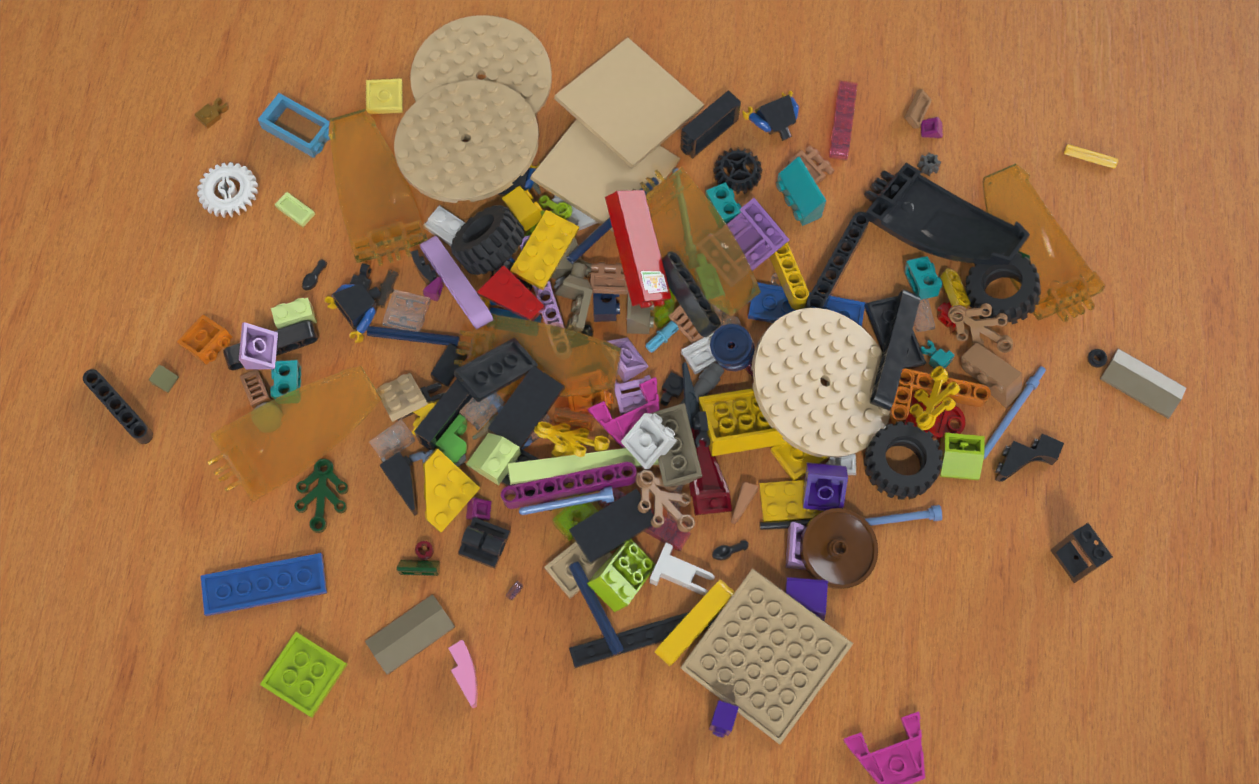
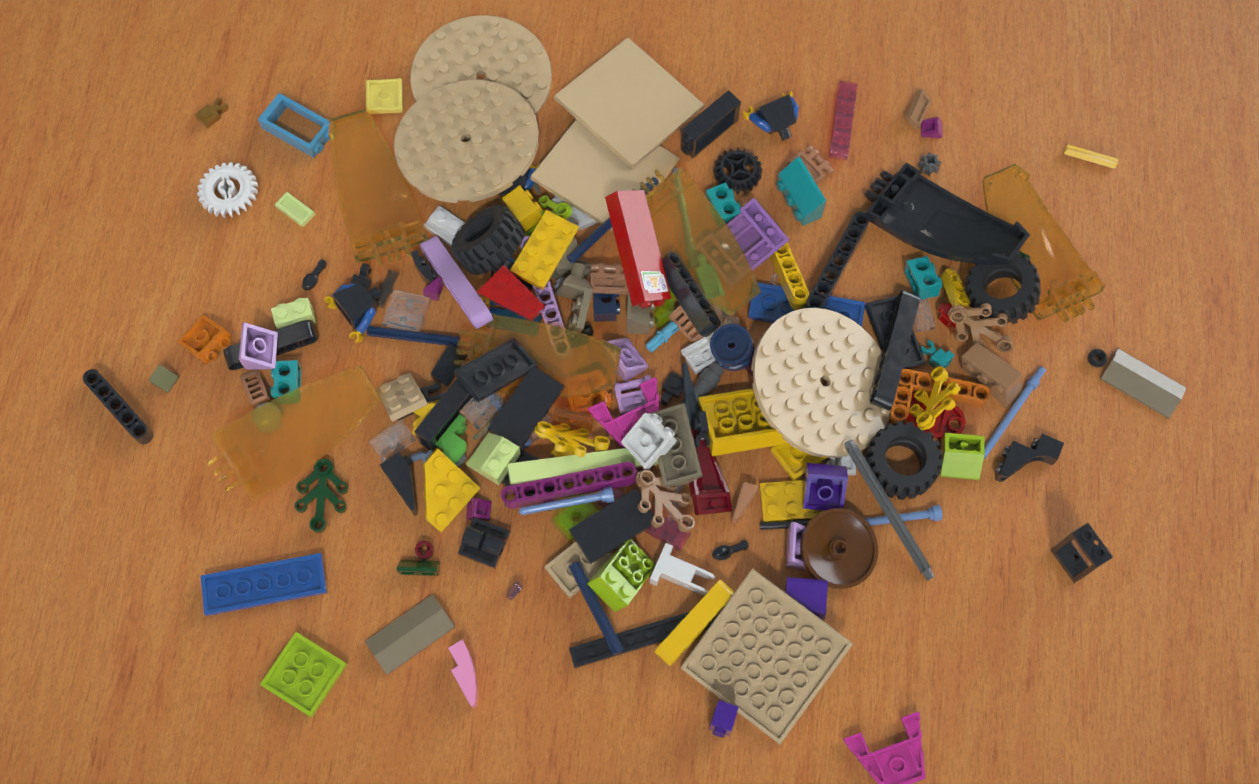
(889, 510): none -> dark grey piece

